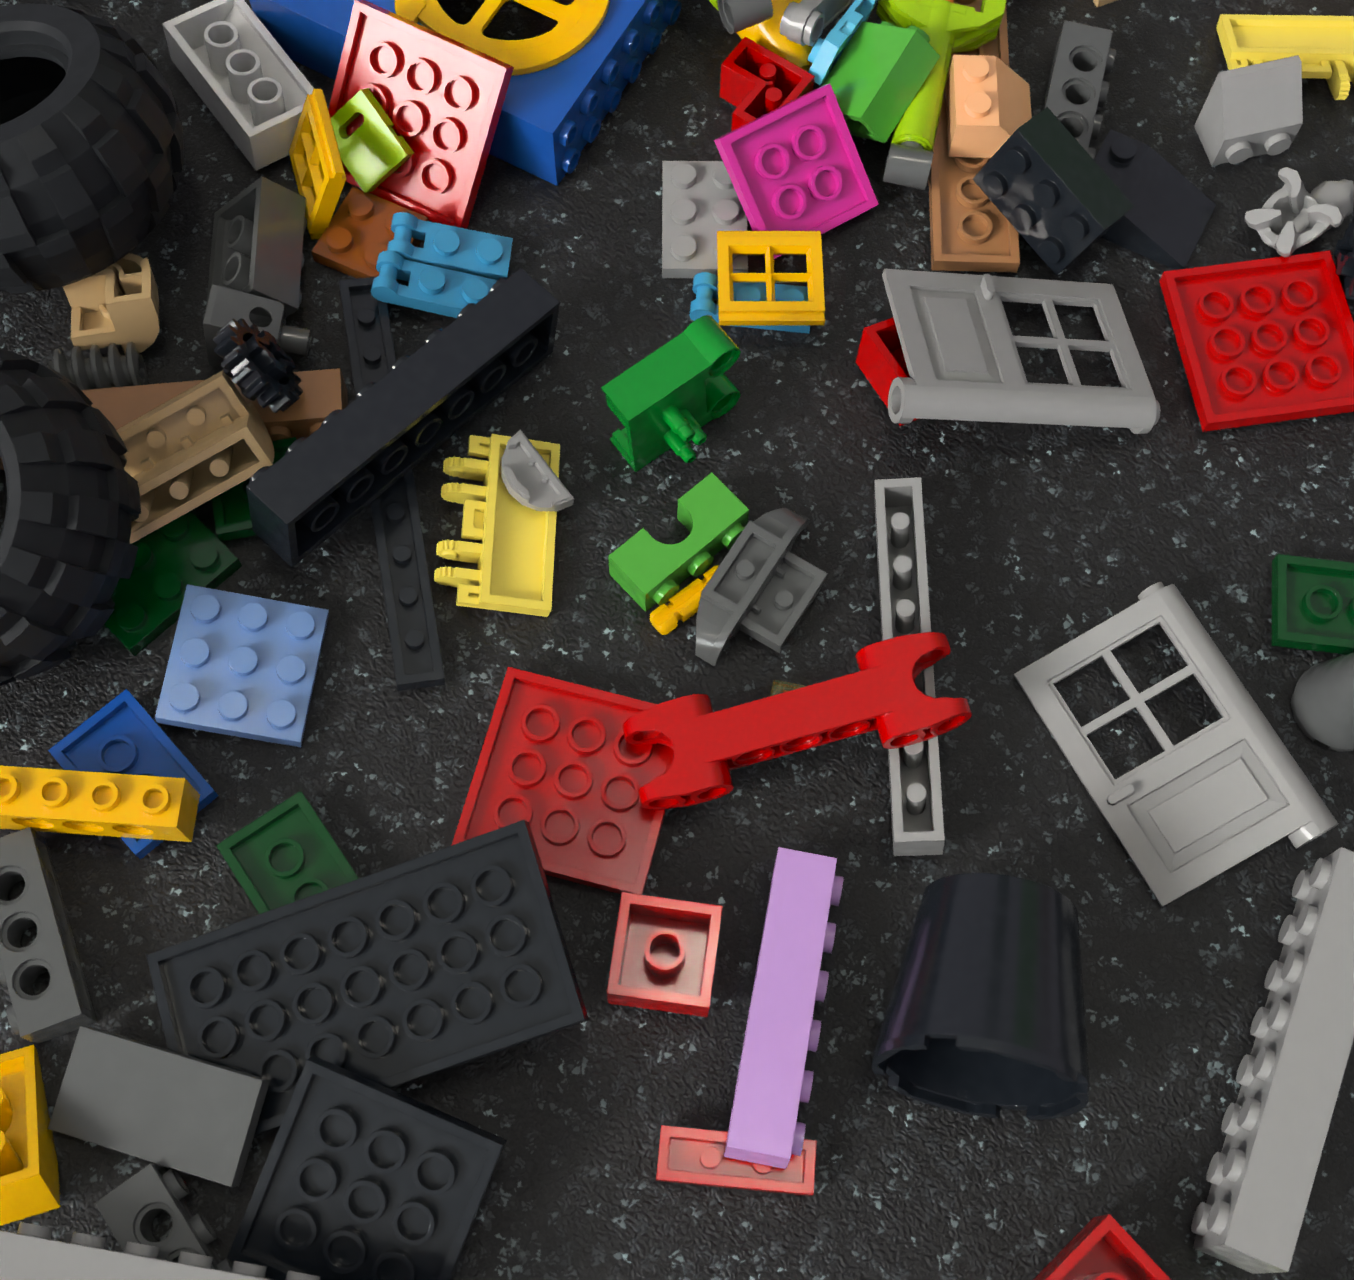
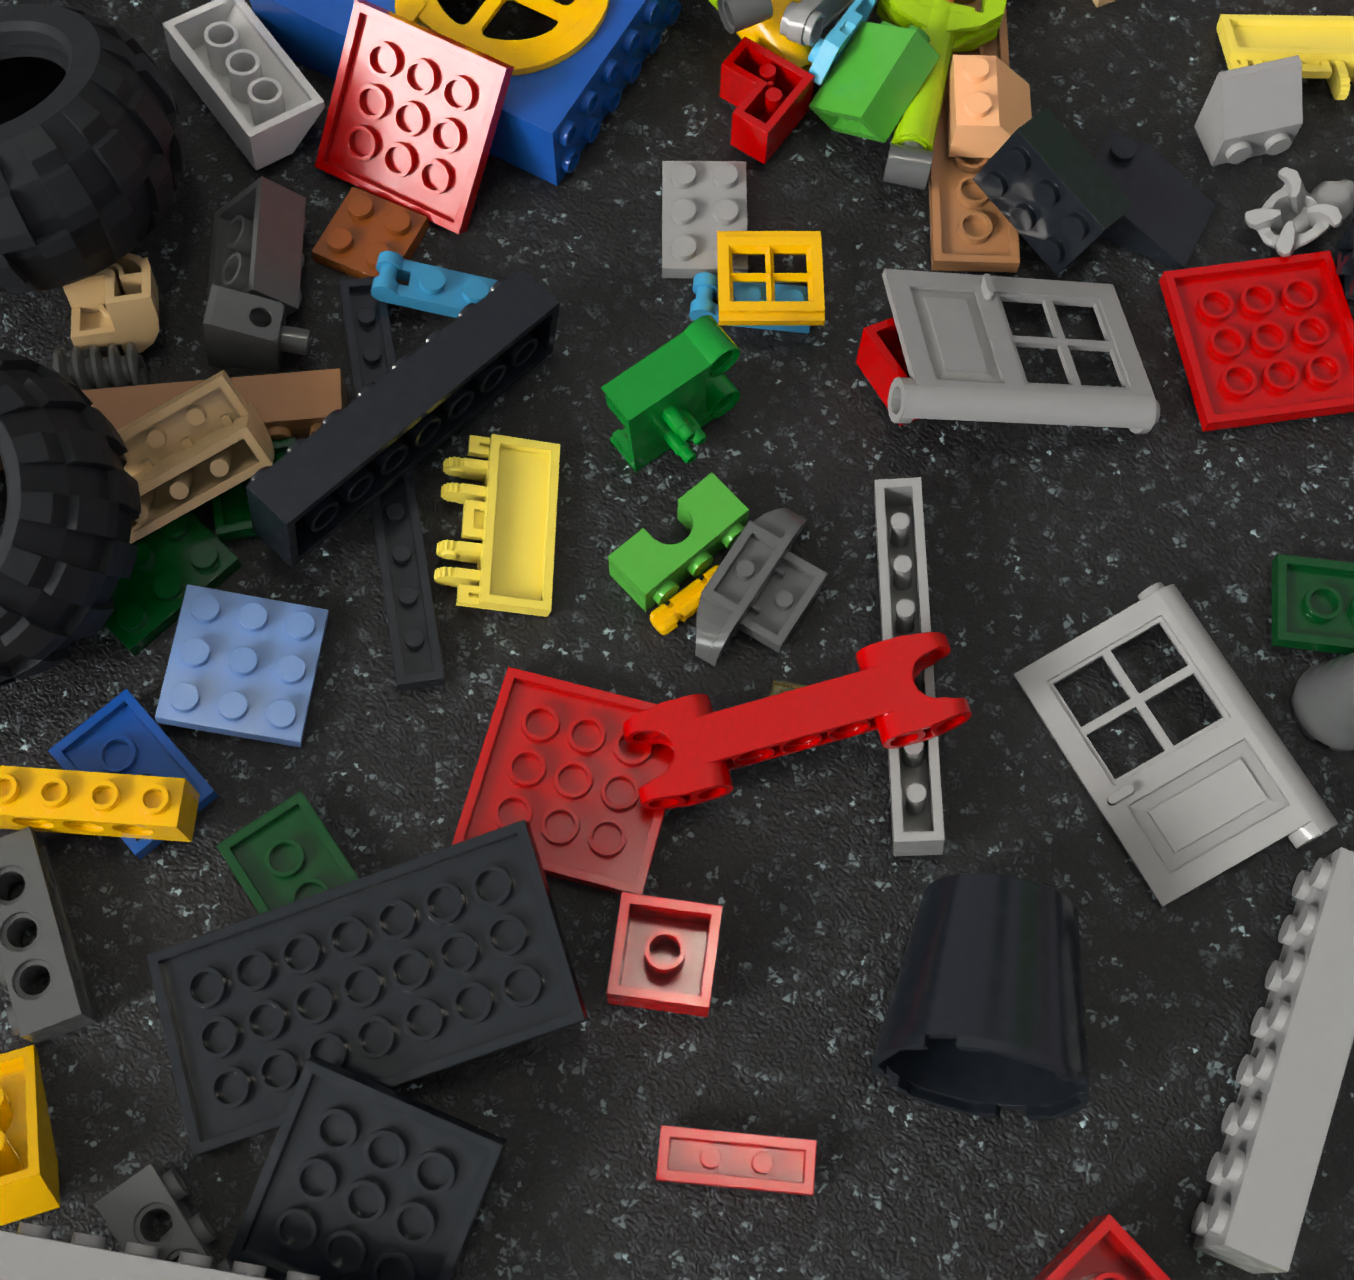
(159, 1105): dark grey tile -> none
(258, 365): black gear -> none
(317, 163): yellow piece -> none
(374, 147): lime piece -> none
(451, 246): dark azure plate -> none
(531, 478): light grey plate -> none
(782, 1009): lavender brick -> none
(798, 167): dark pink plate -> none
(1077, 80): dark grey brick -> none

